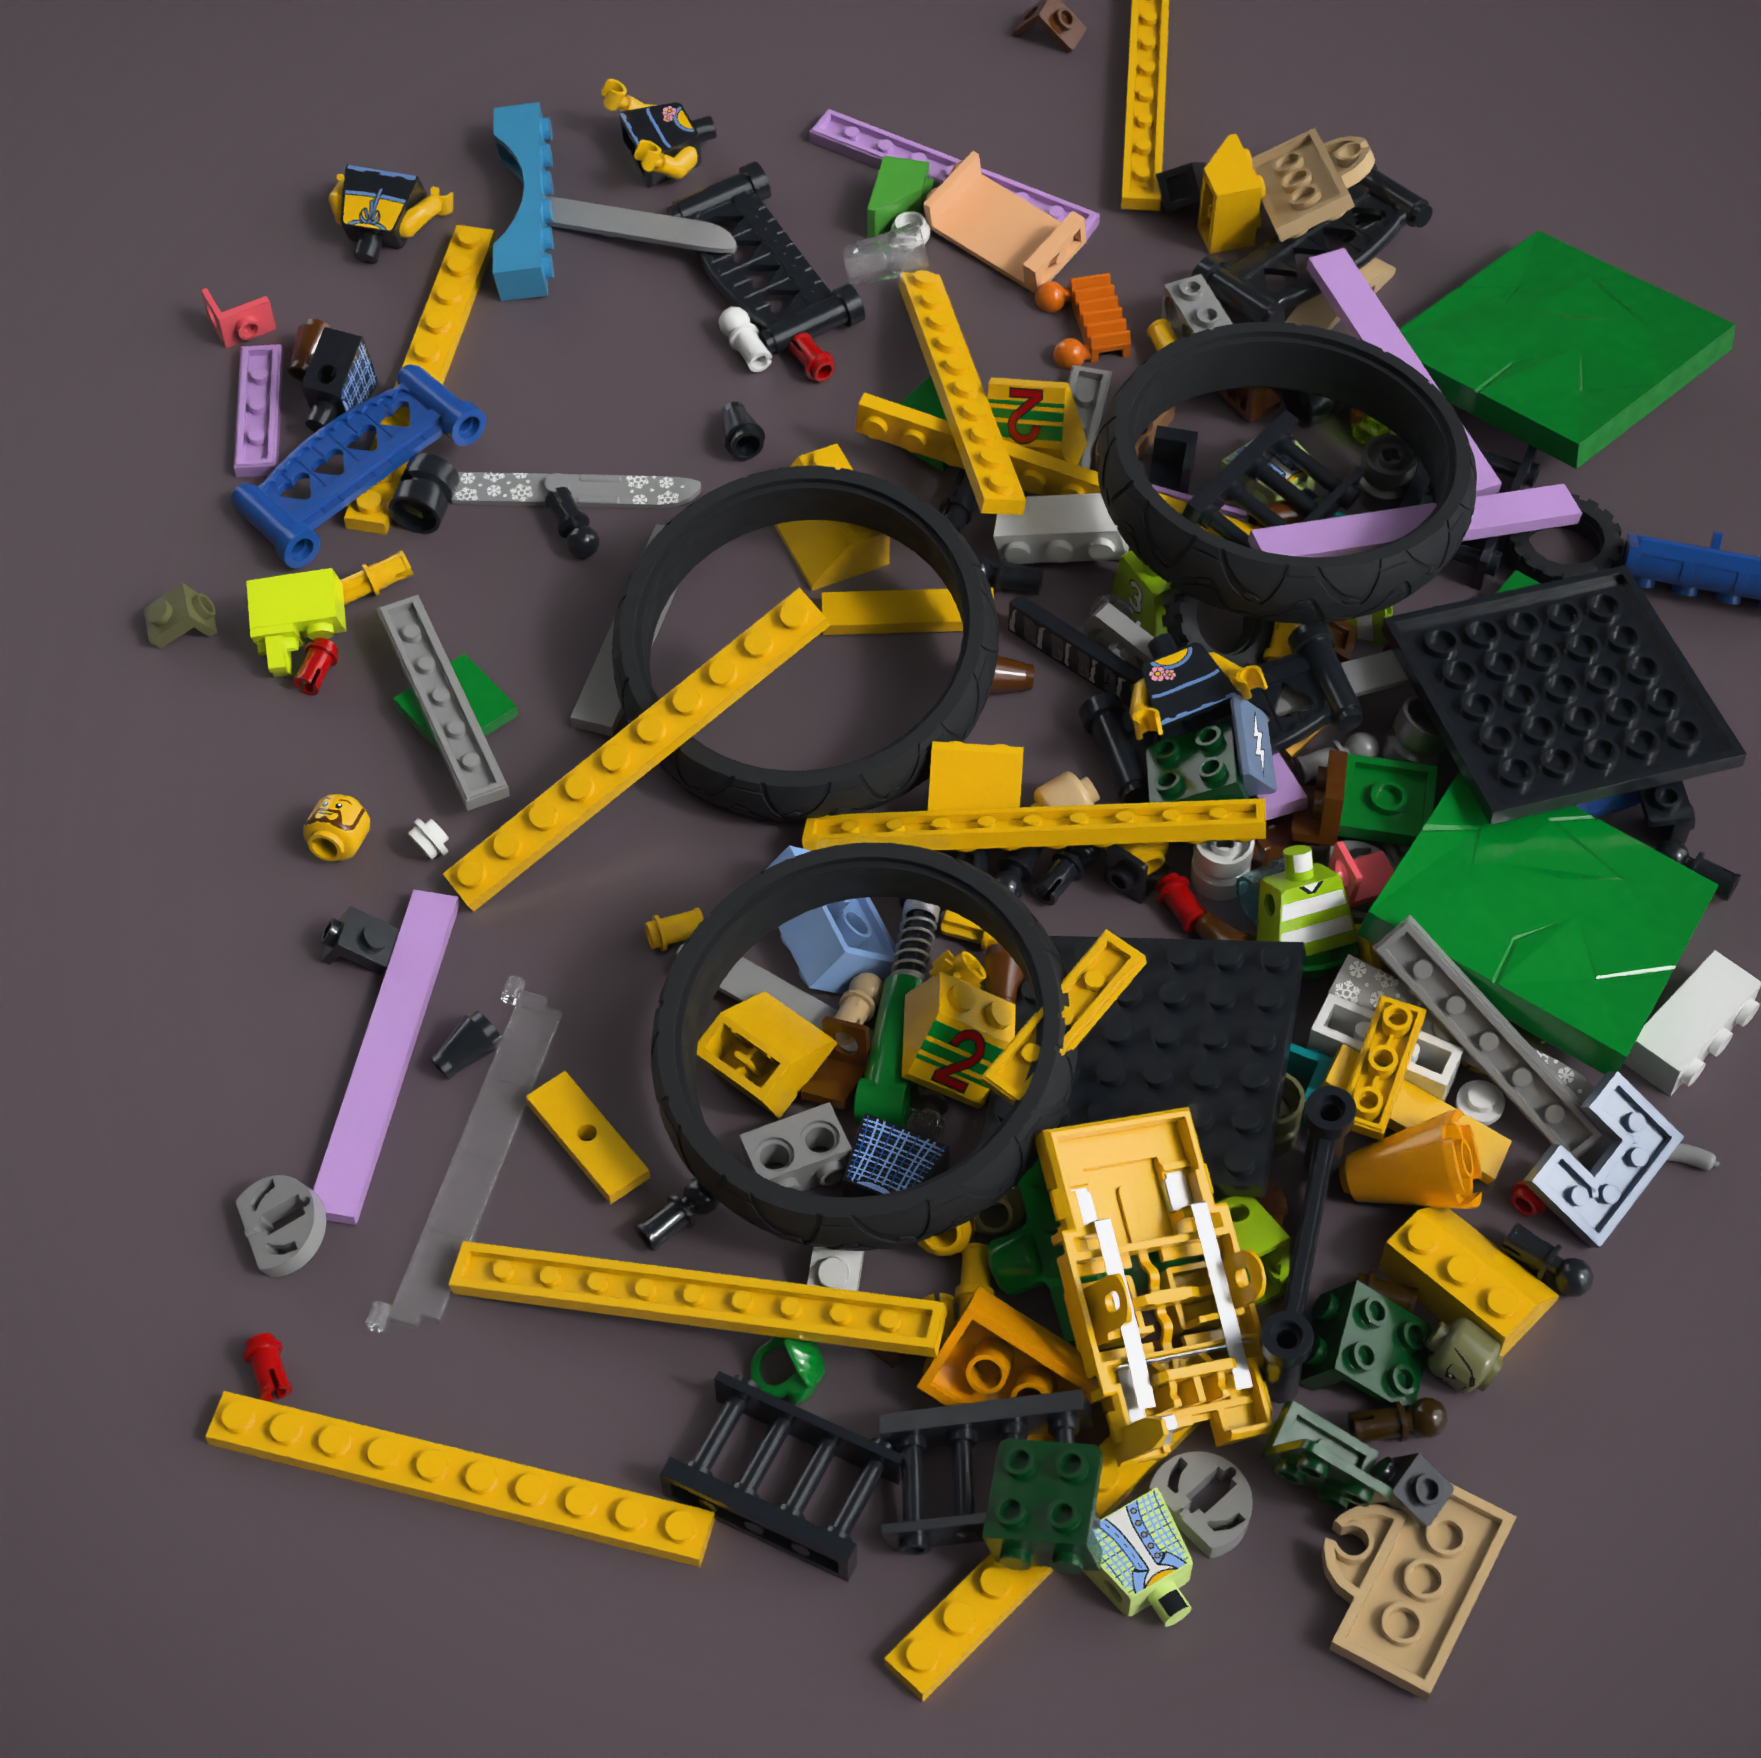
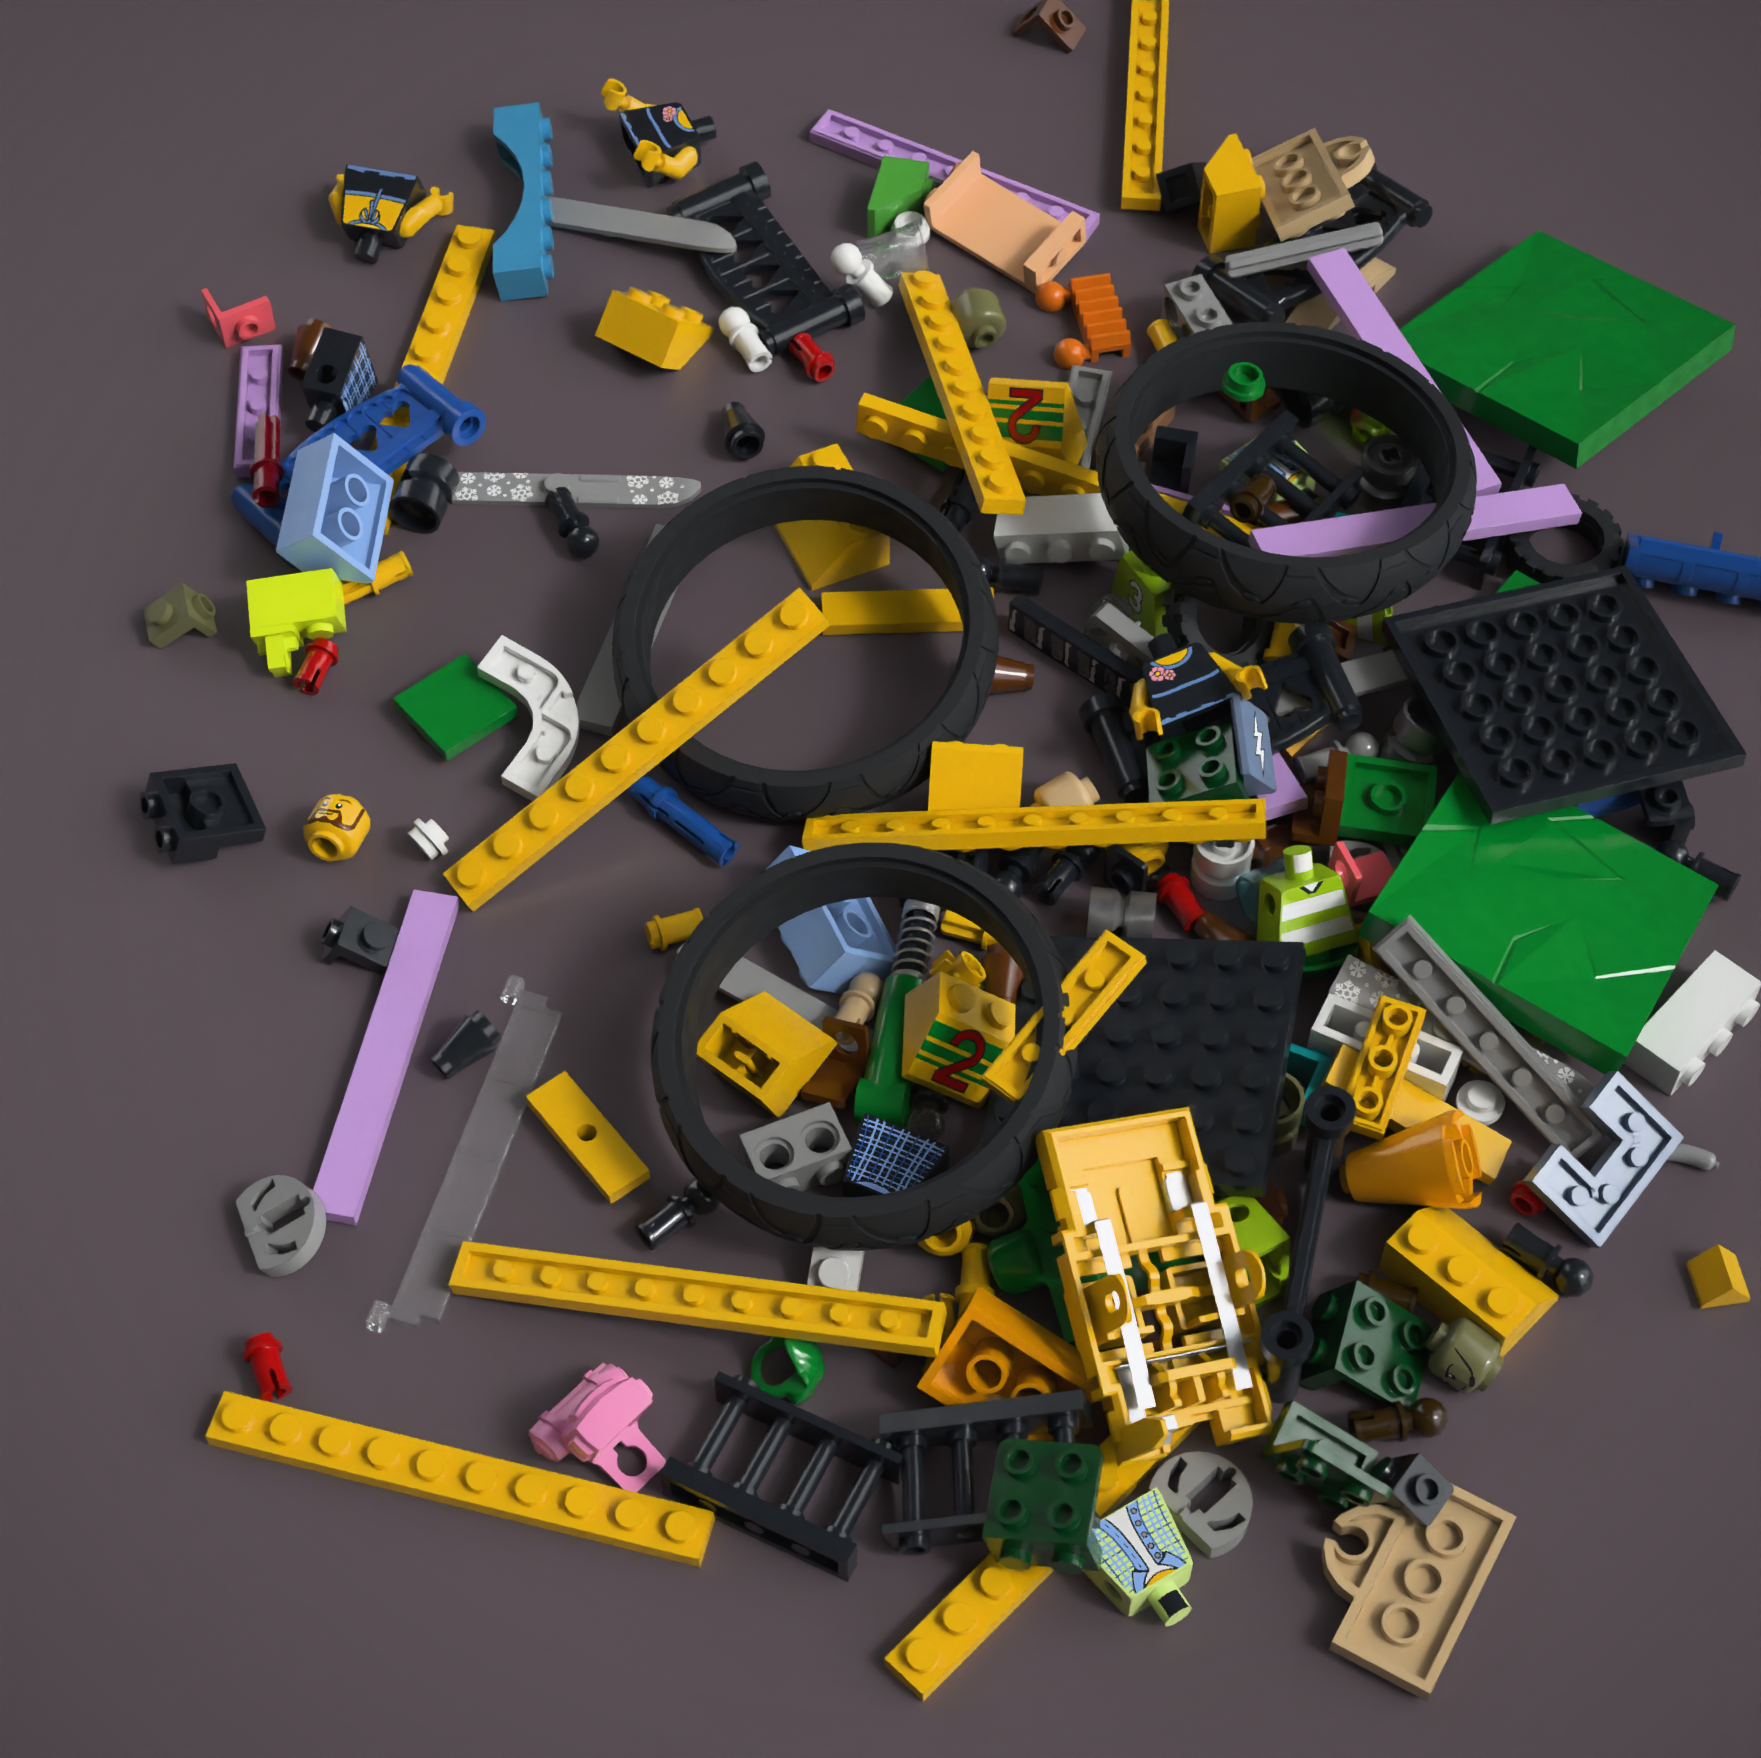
(200, 811): none -> black plate
(266, 469): none -> dark red axle
(335, 511): none -> light blue slope
(443, 703): light grey tile -> none
(551, 707): none -> white plate
(595, 1420): none -> bright pink piece
(653, 328): none -> yellow slope
(664, 805): none -> blue pin
(848, 261): none -> white pin
(979, 317): none -> olive head
(1122, 916): none -> flat silver wheel
(1243, 382): none -> green plate
(1249, 502): none -> dark brown pin
(1300, 250): none -> light grey axle
(1717, 1278): none -> yellow slope

